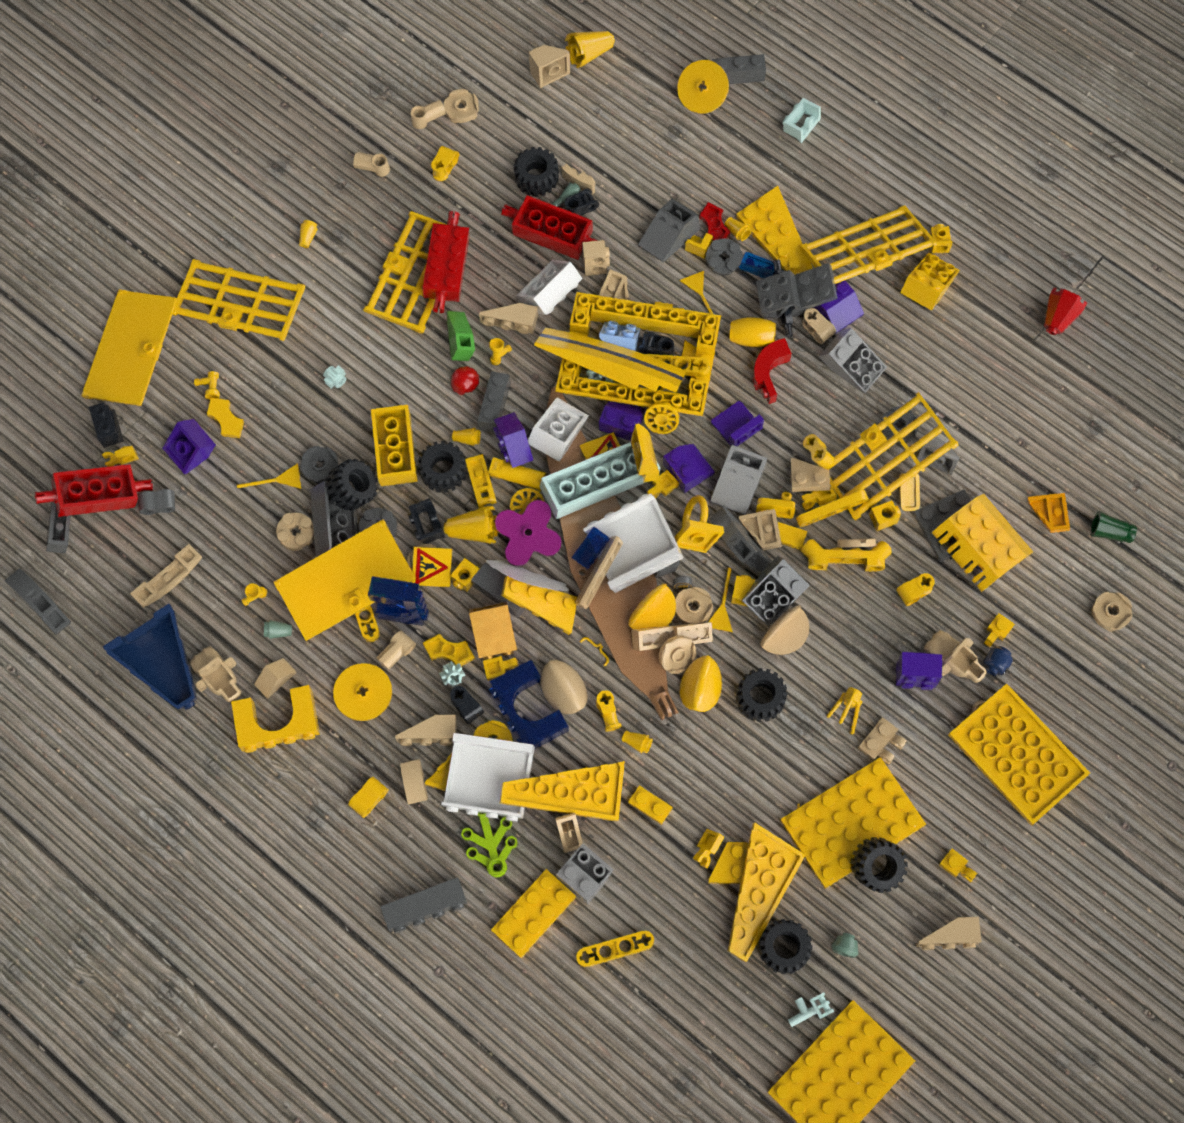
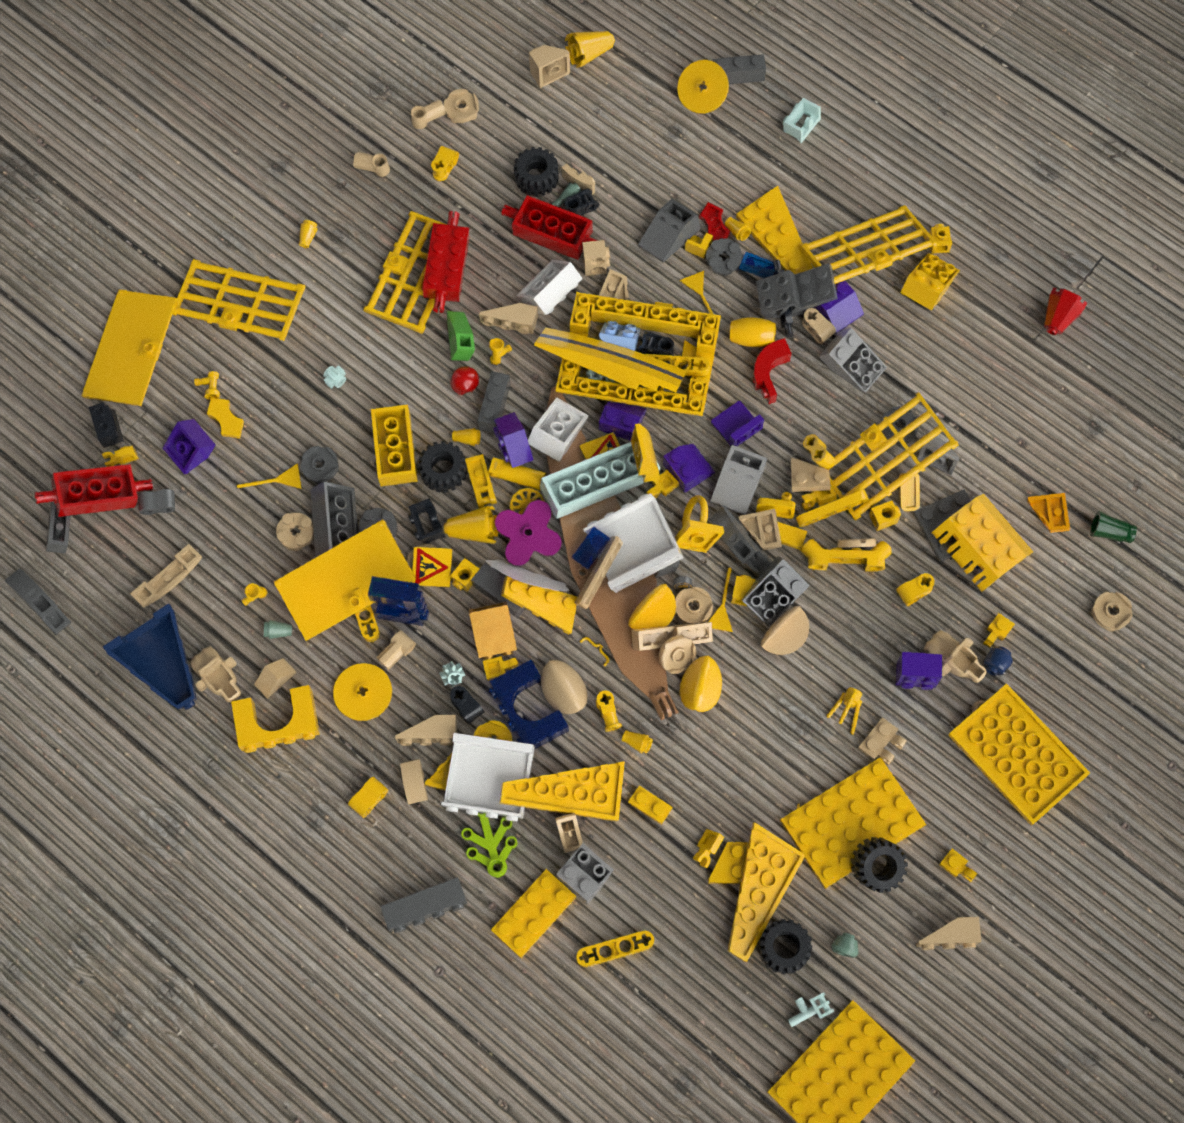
(343, 492): black tyre -> none
(440, 648): yellow tile -> none
(661, 418): yellow wheel -> none
(767, 680): black tyre -> none

